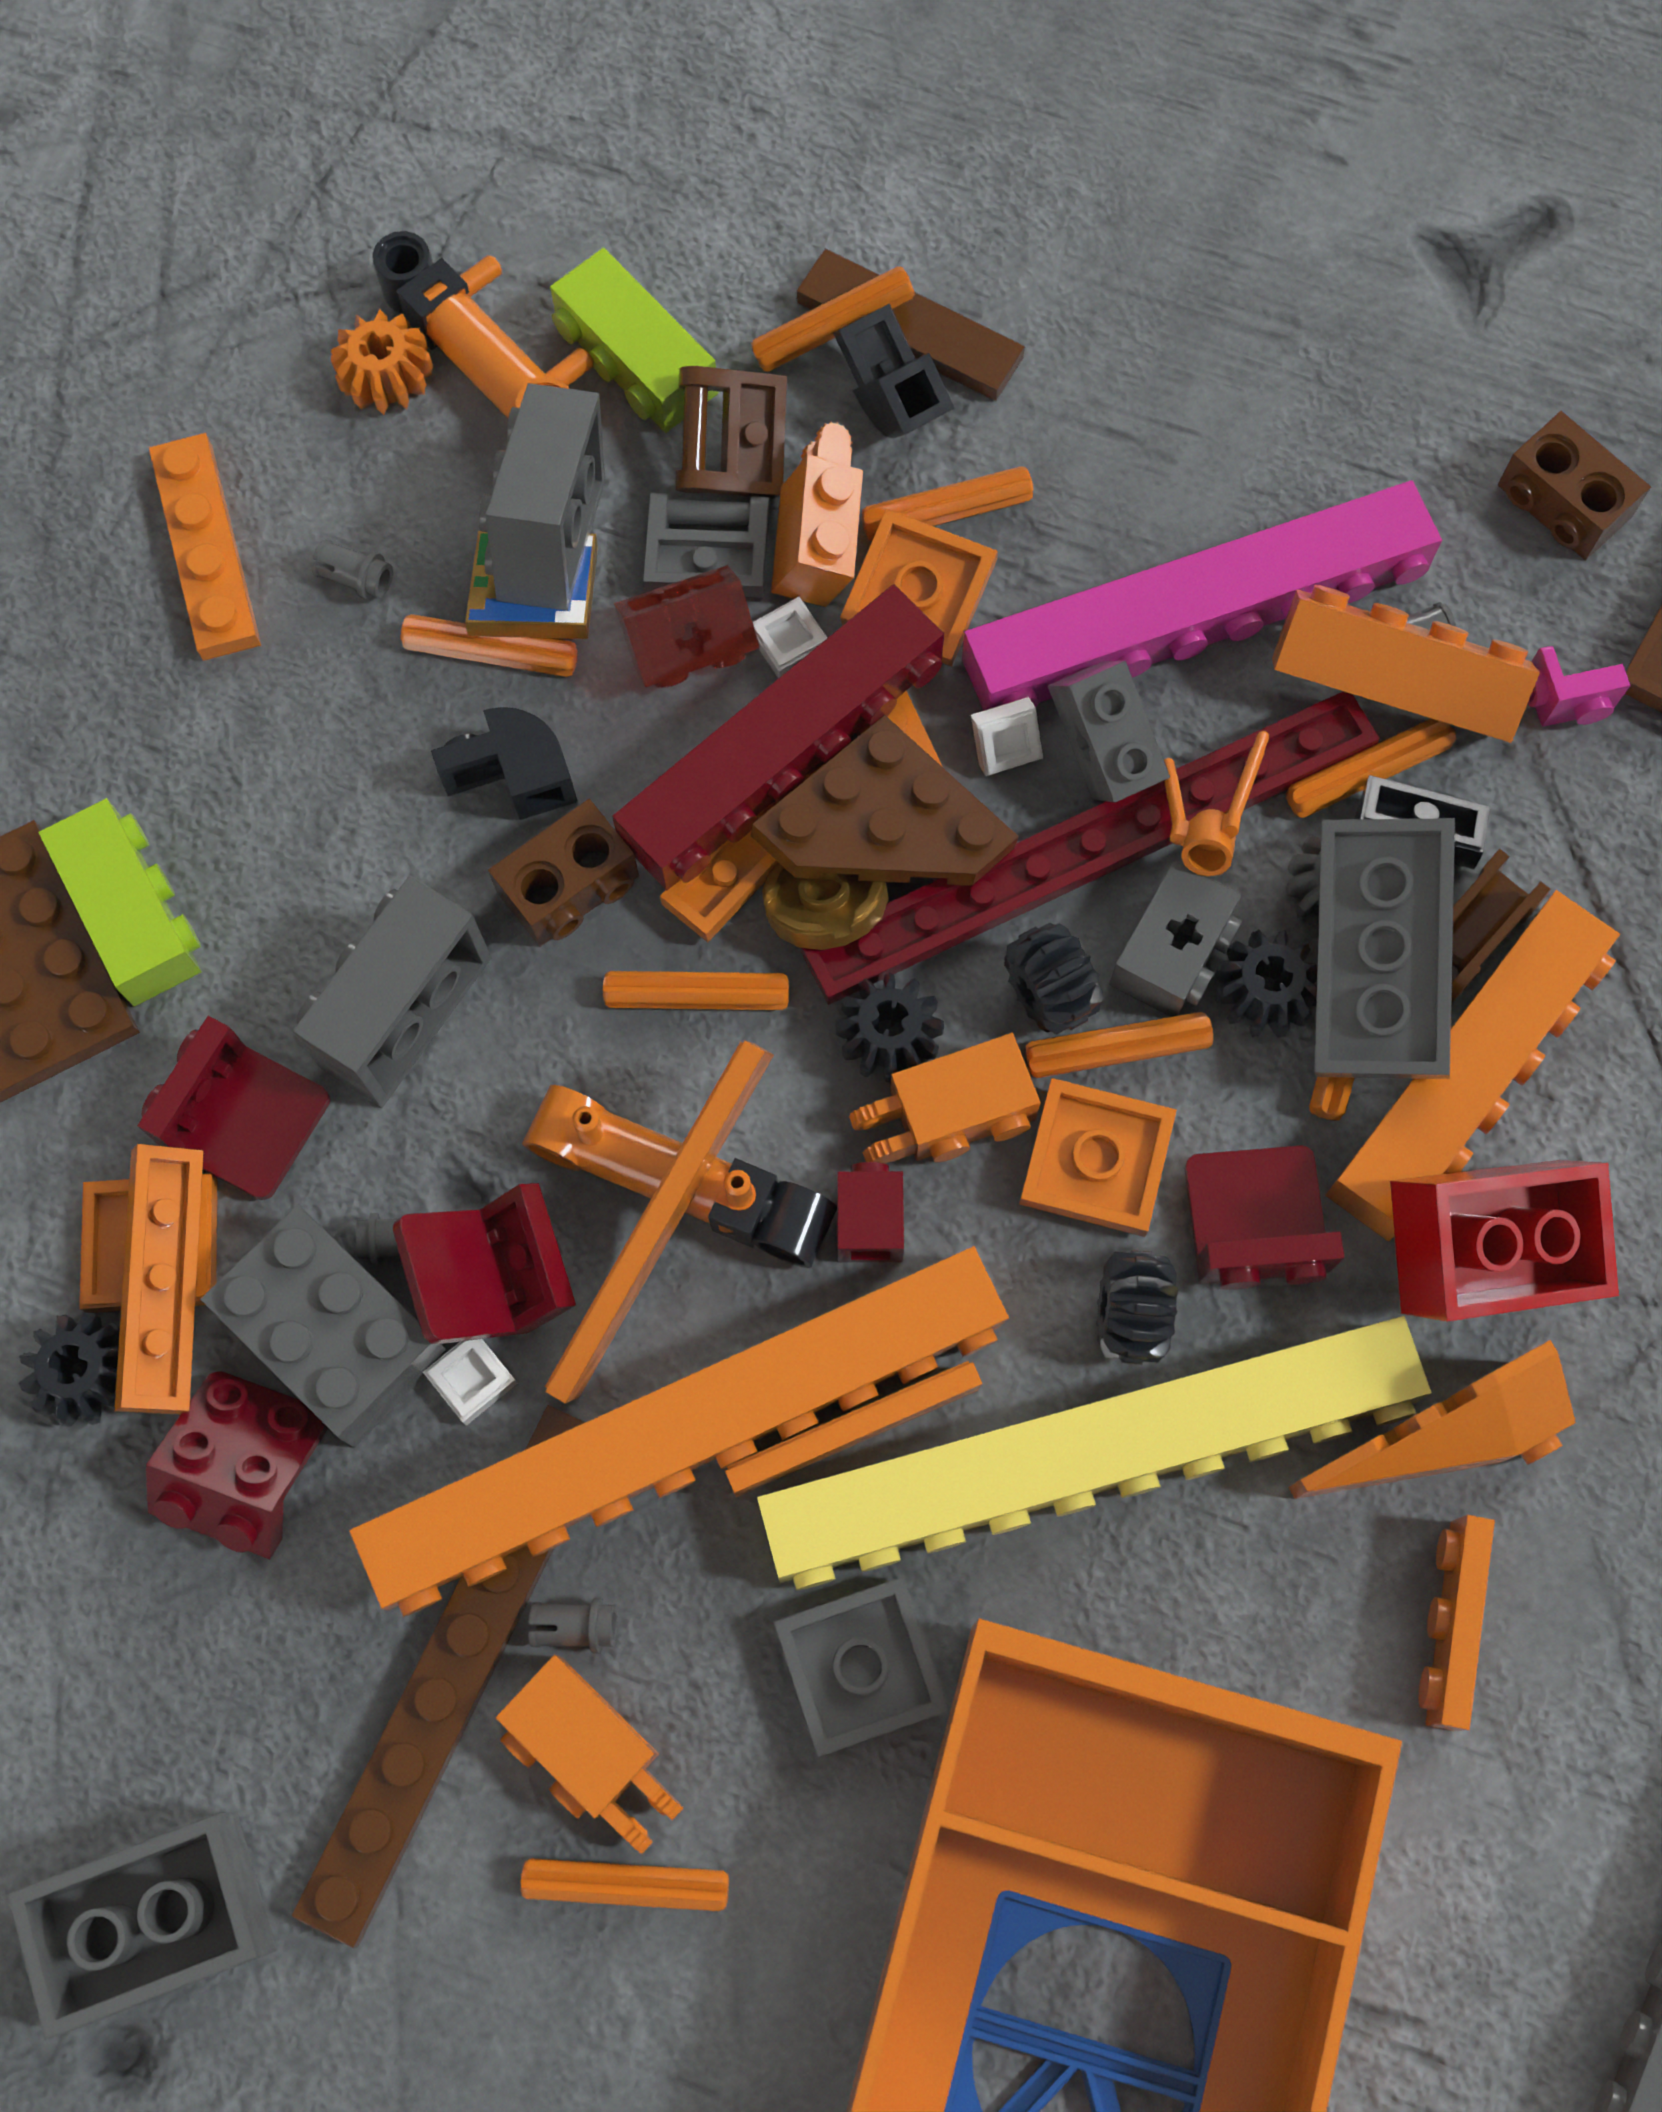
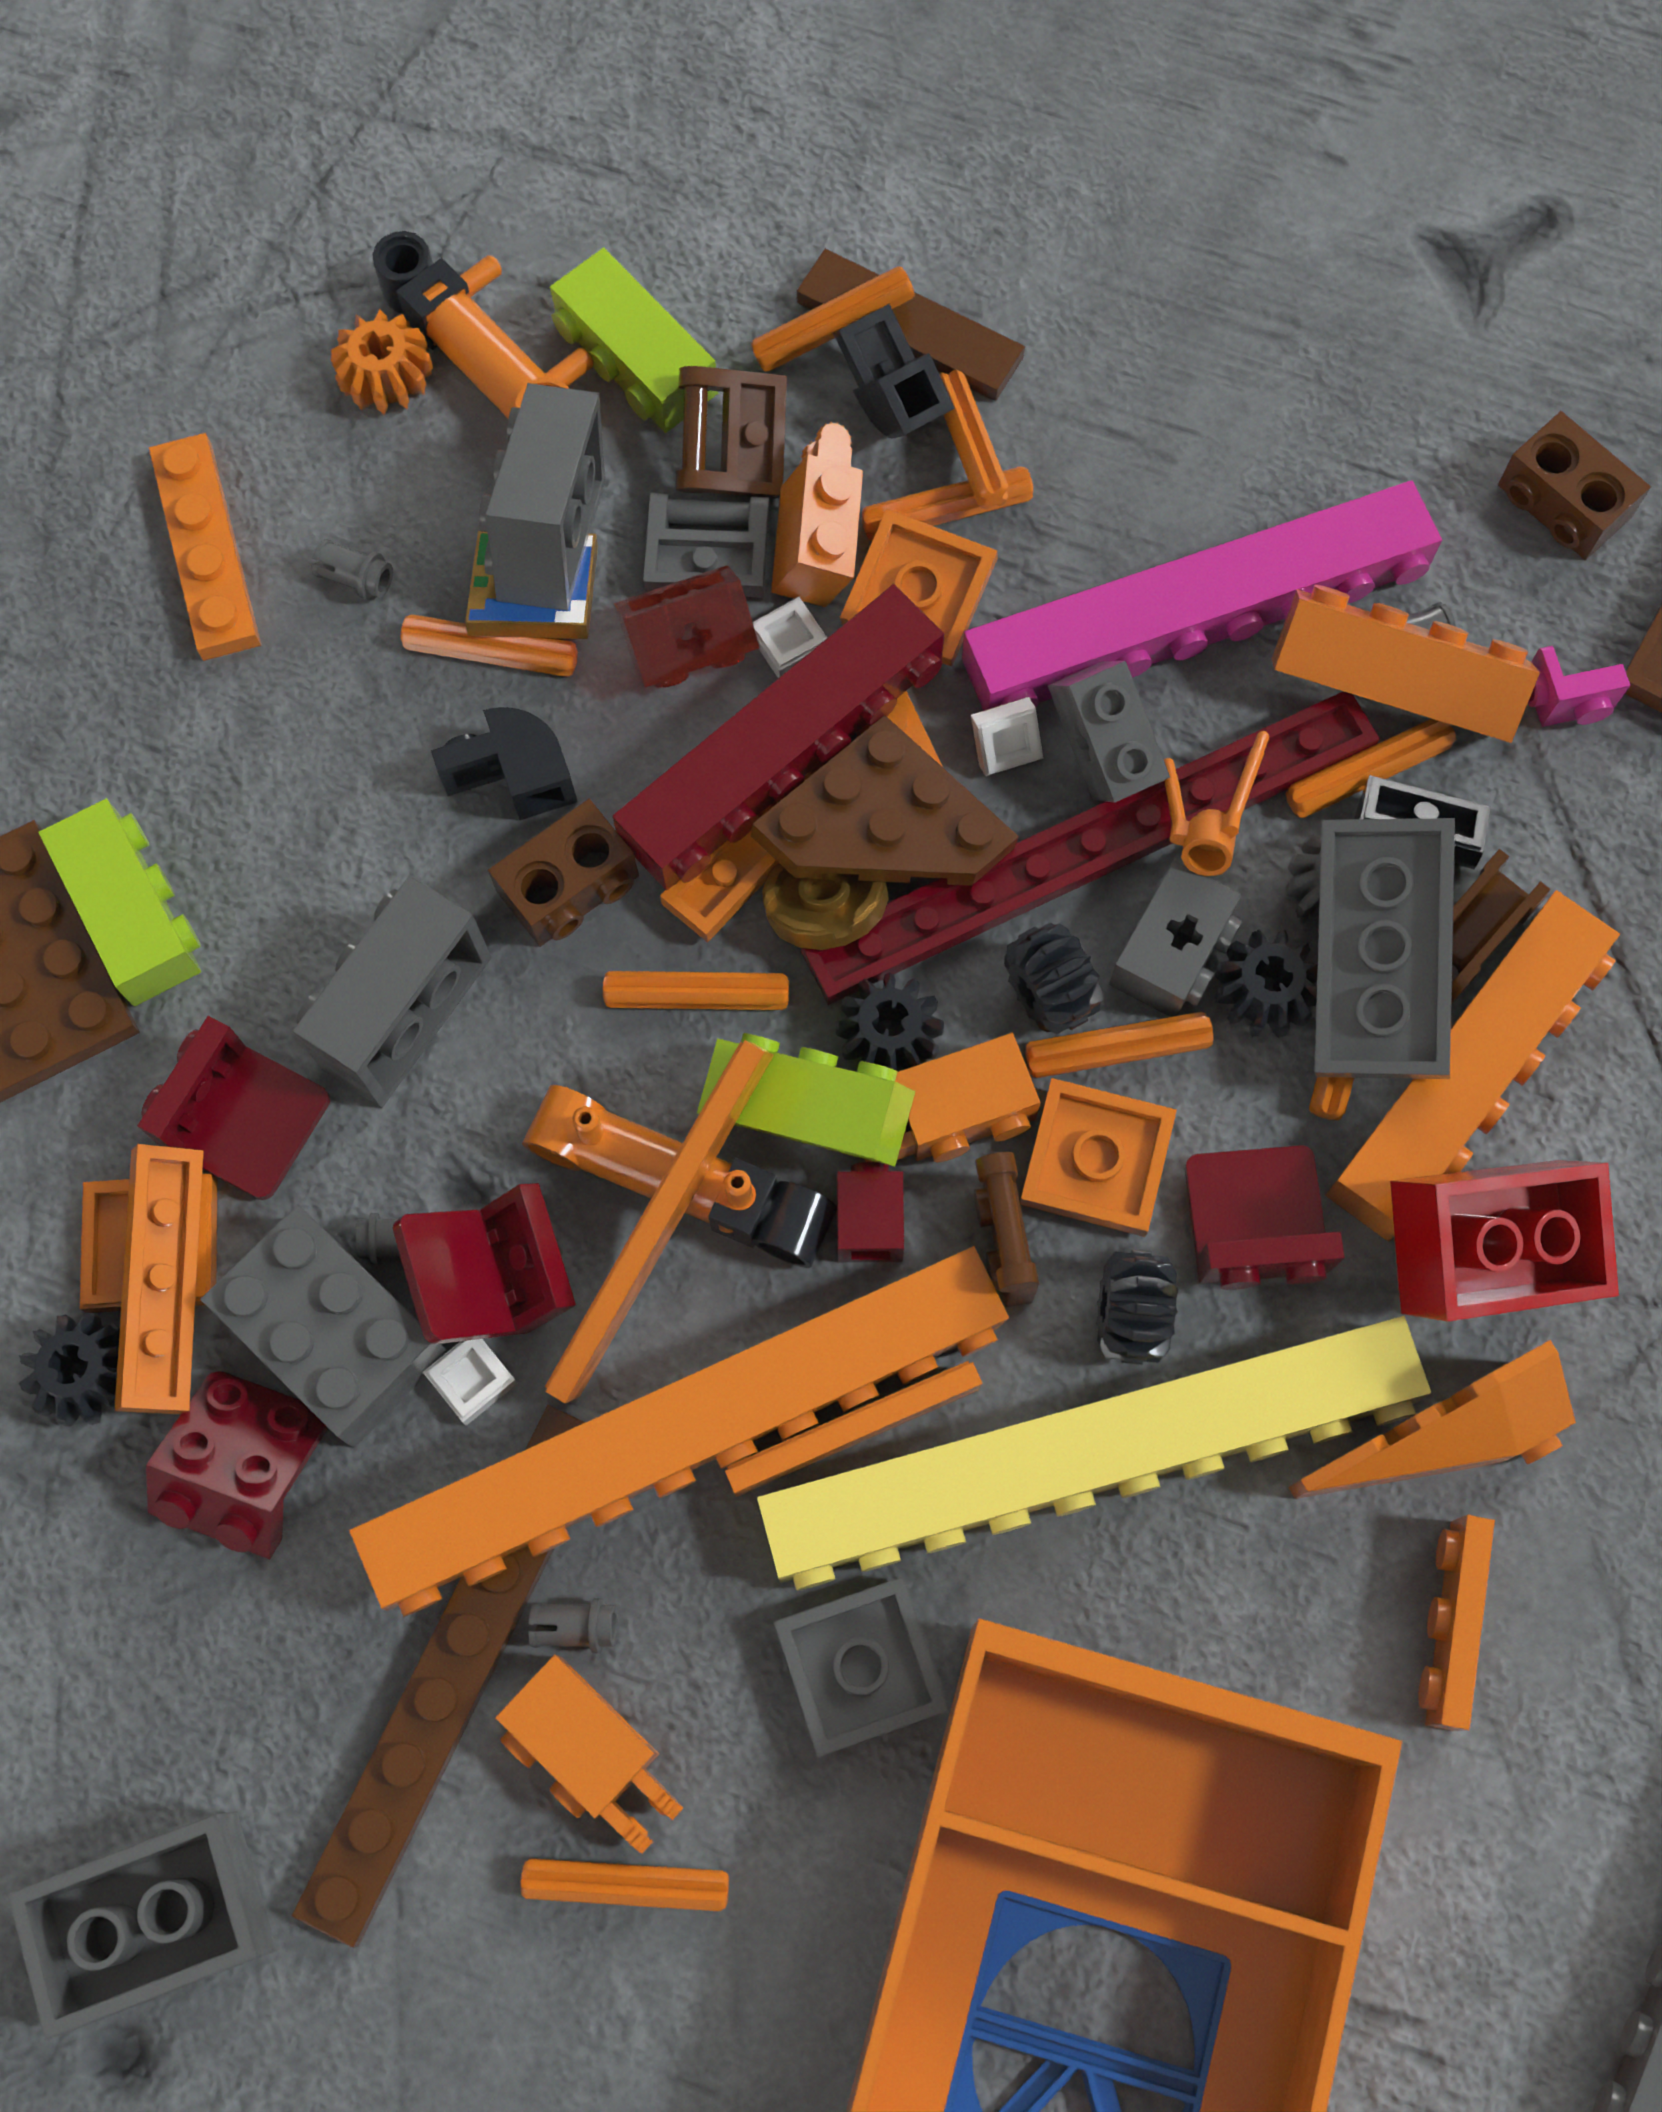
(820, 1103): none -> lime brick
(974, 443): none -> orange axle
(1000, 1208): none -> reddish brown plate

